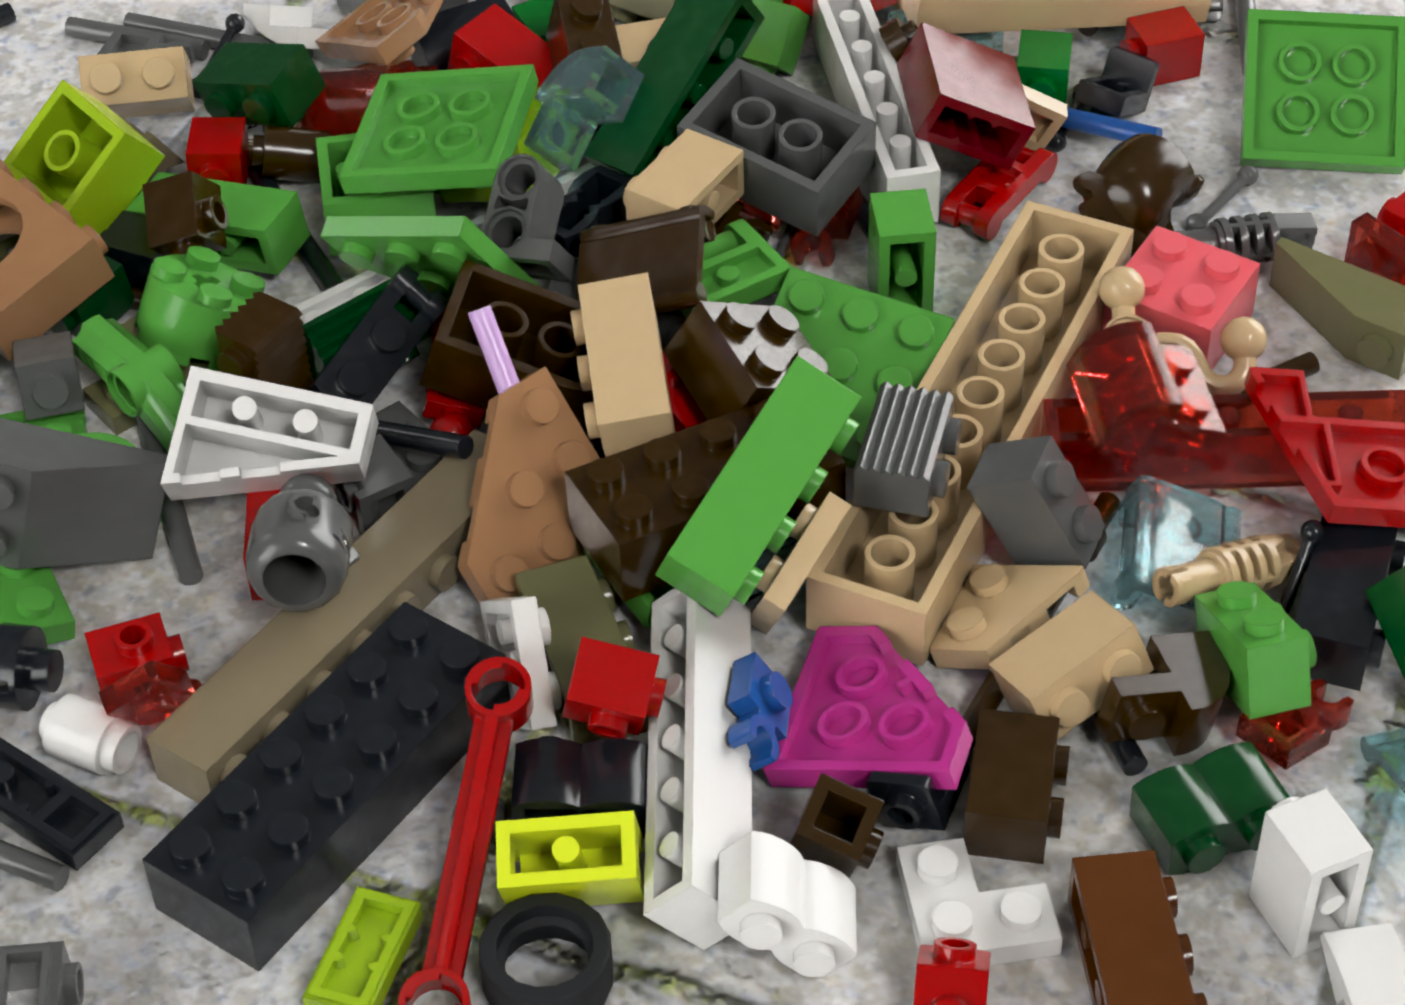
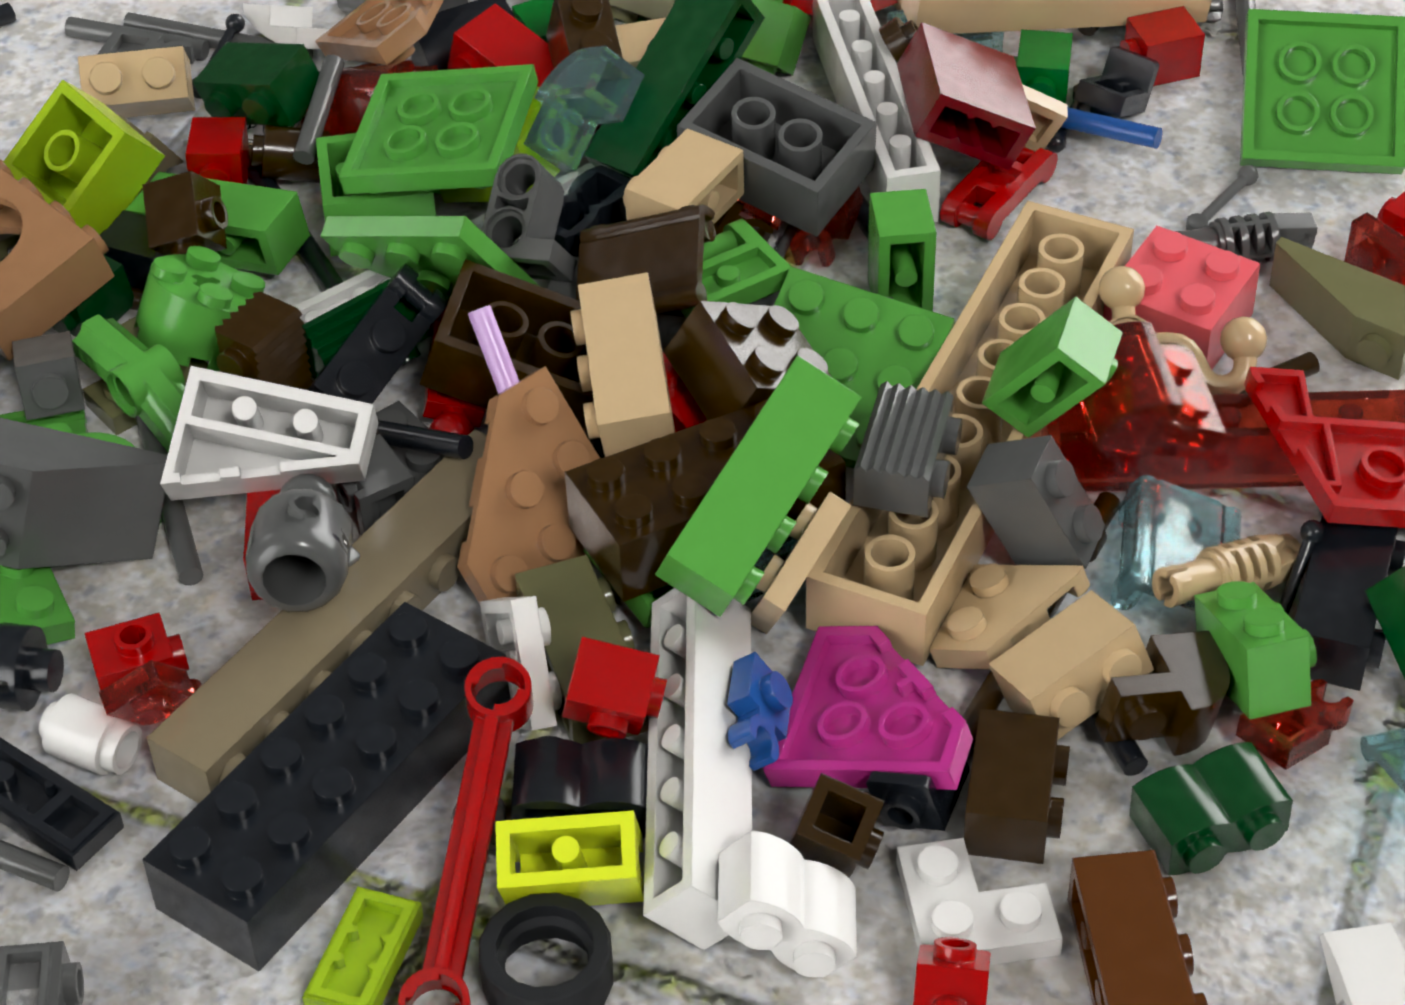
(318, 109): none -> dark grey piece
(1053, 367): none -> bright green brick
(1139, 185): dark brown piece -> none
(1309, 870): white brick -> none

